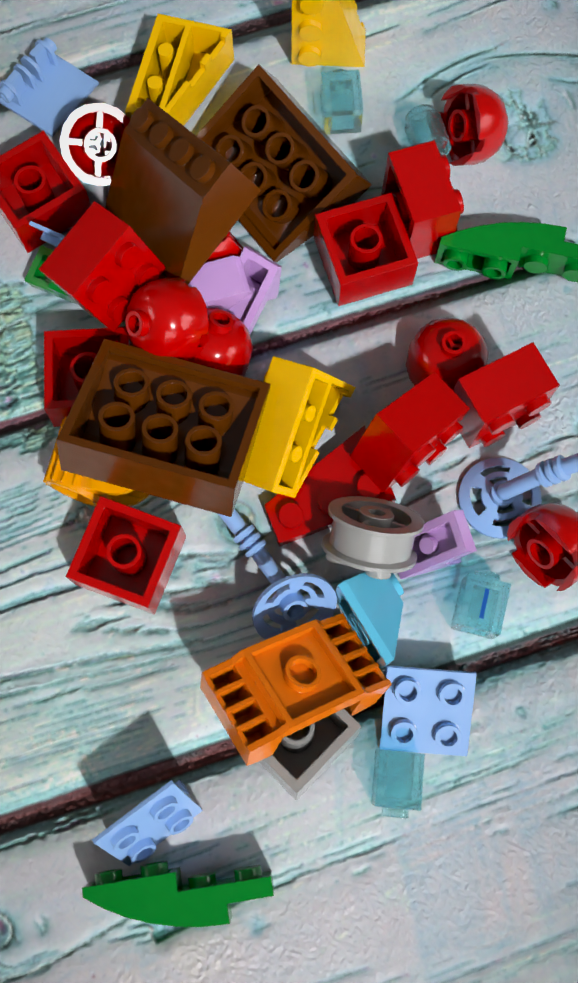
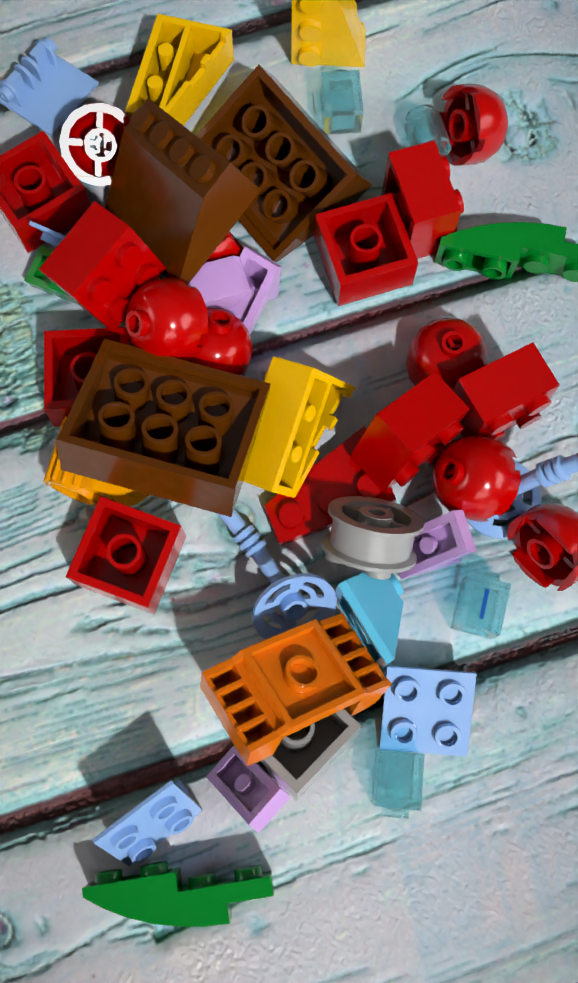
(248, 789): none -> lavender slope
(476, 477): none -> red cylinder

